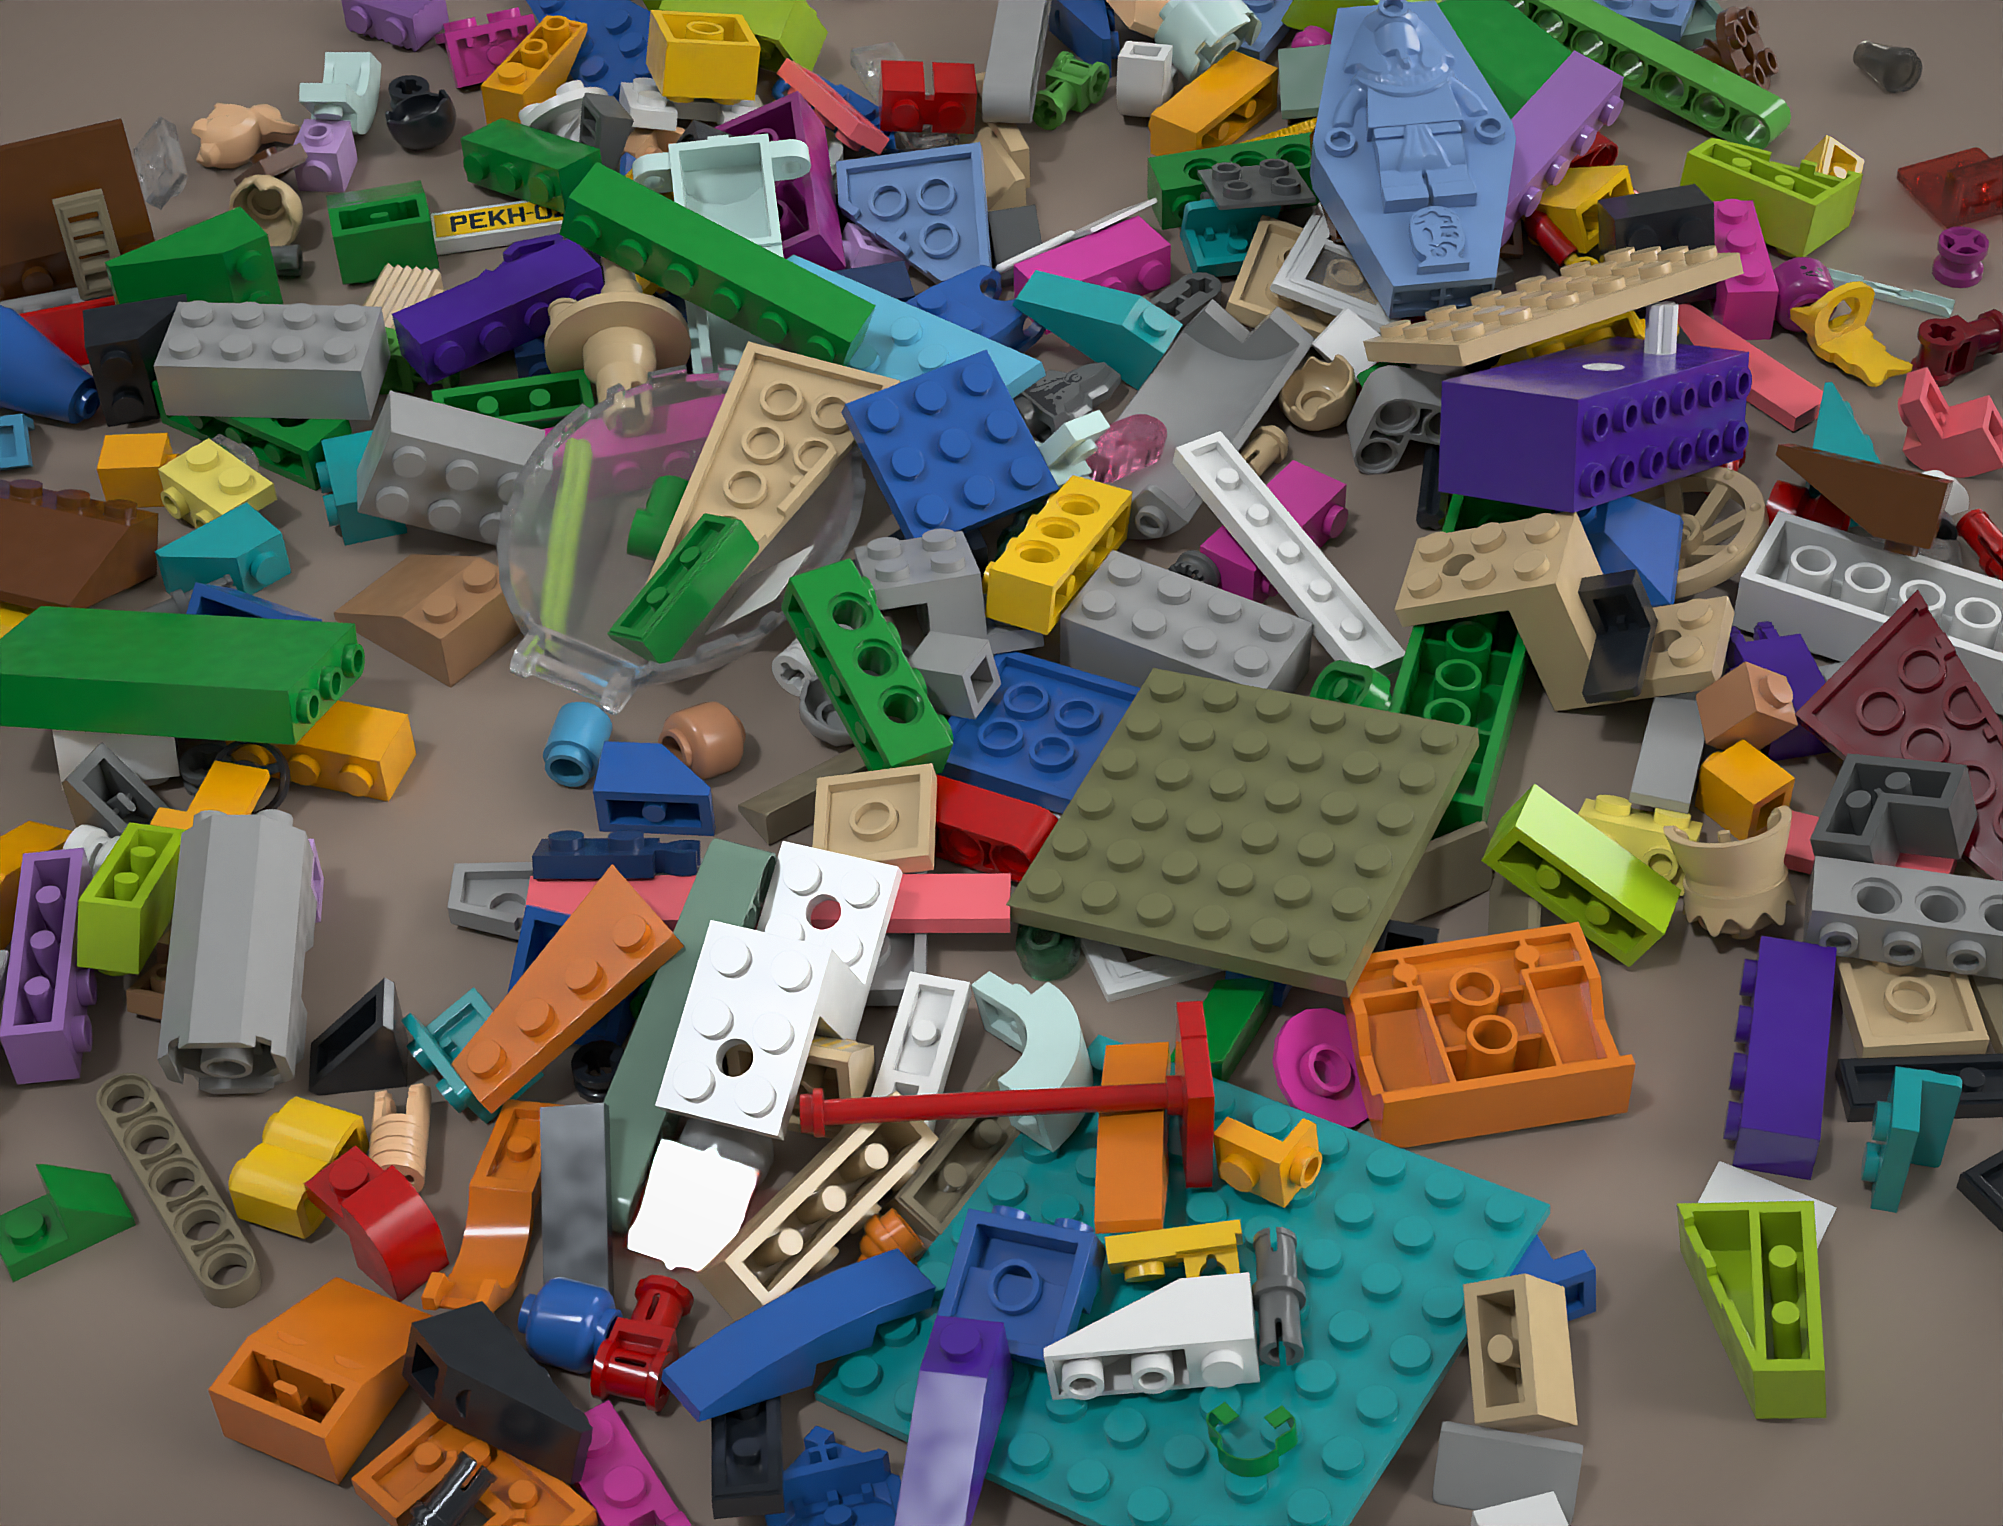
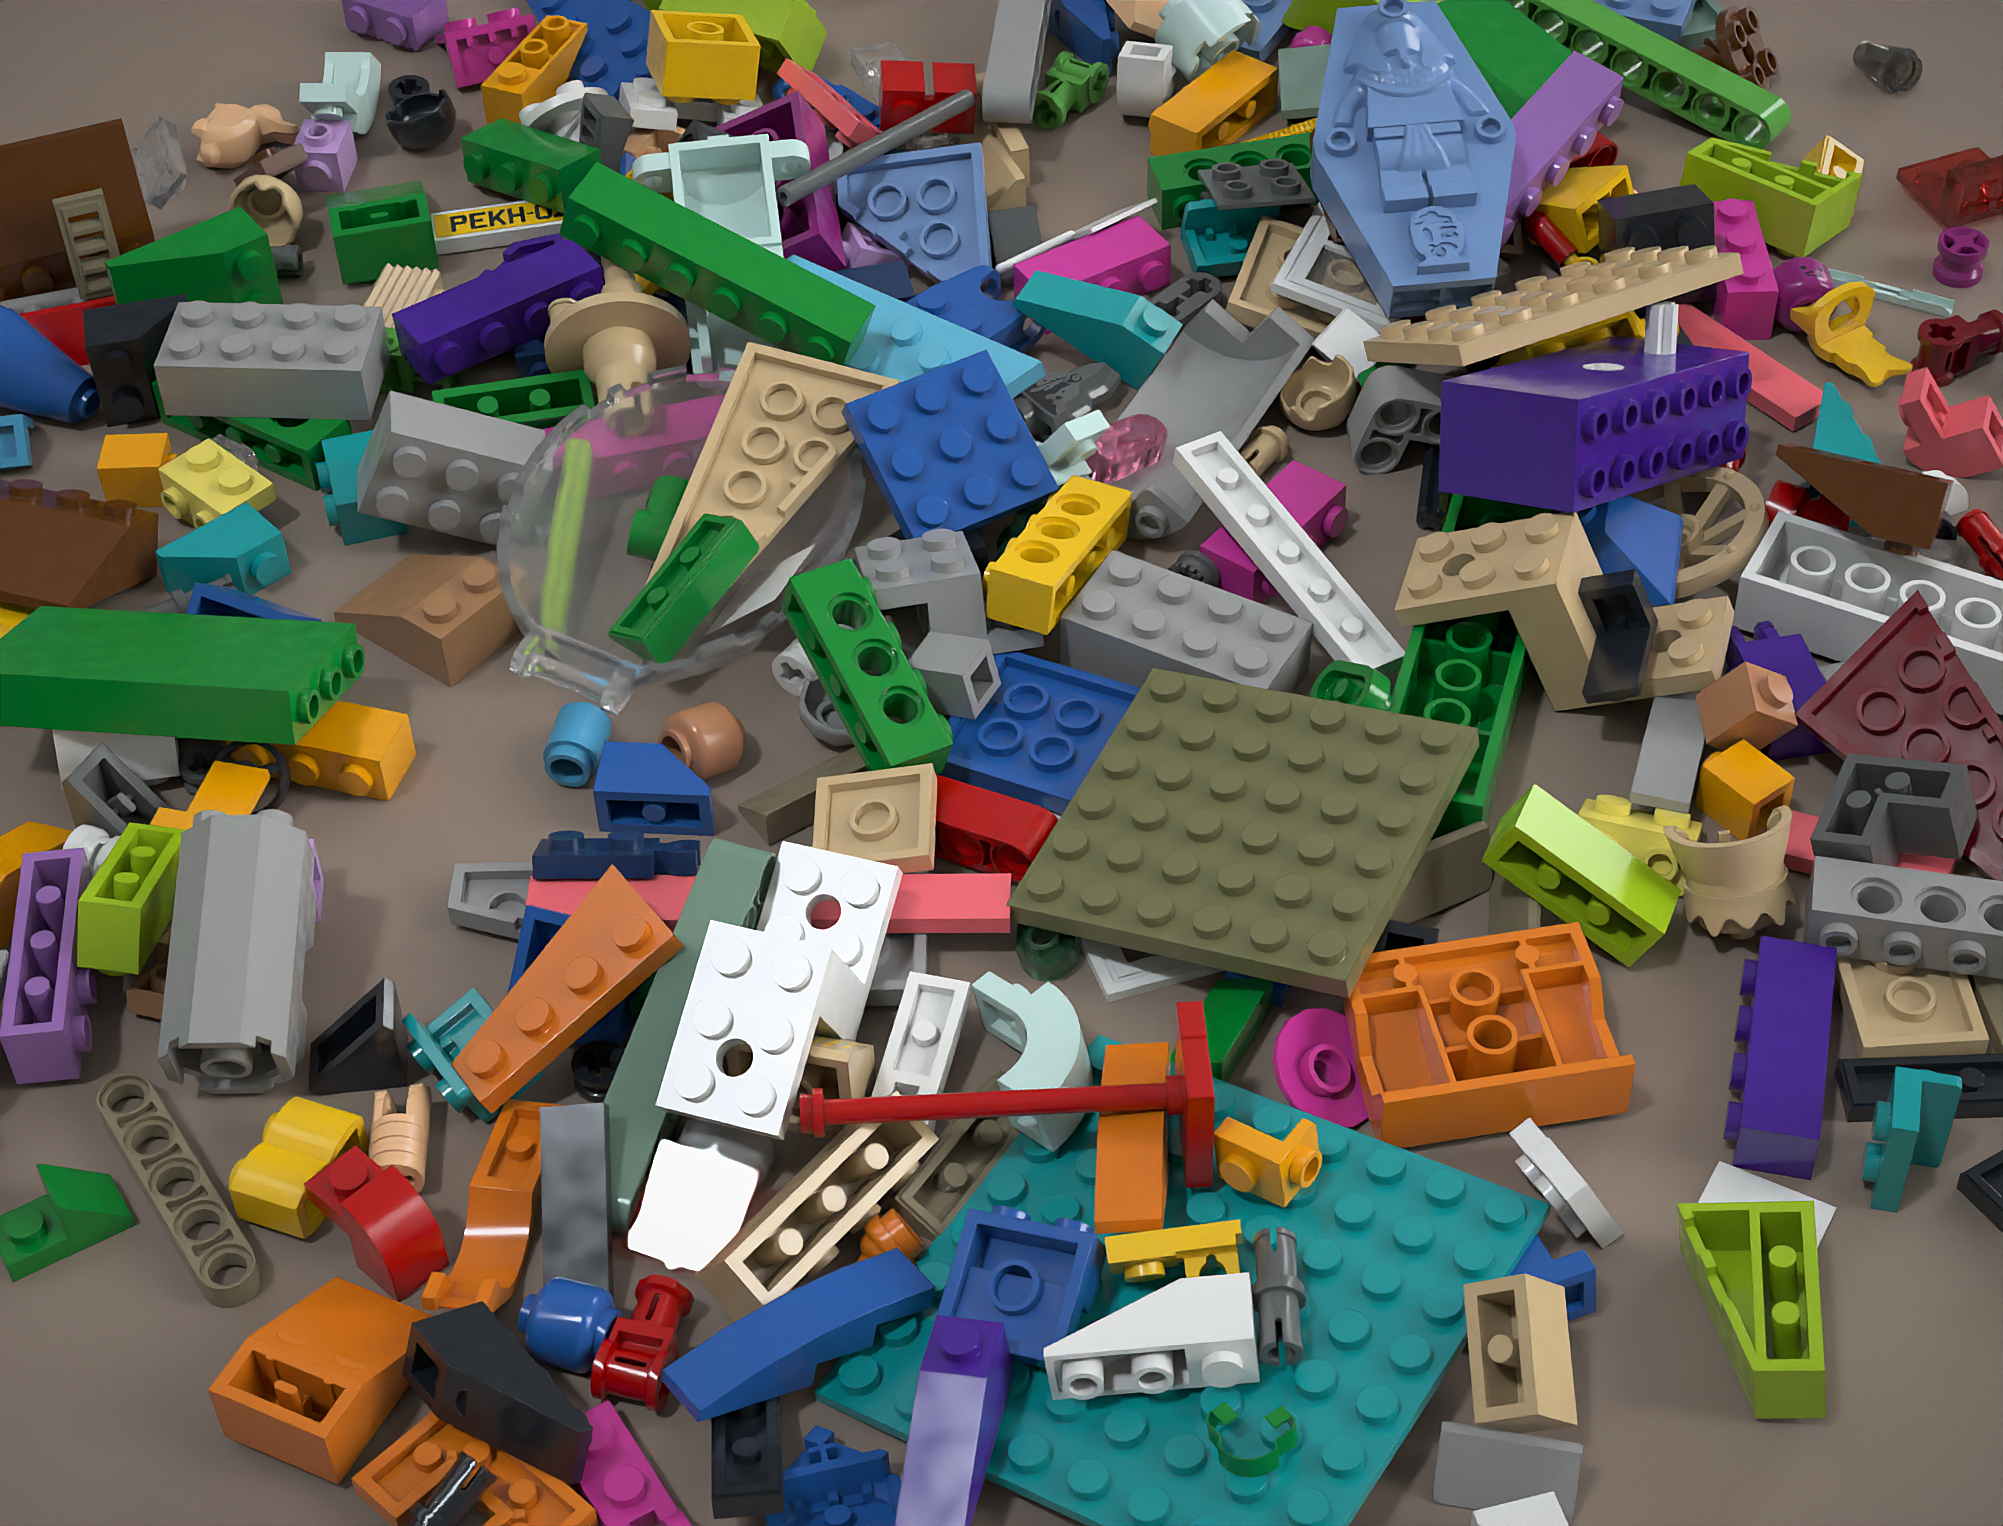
(874, 148): none -> dark grey piece
(1563, 1185): none -> white plate

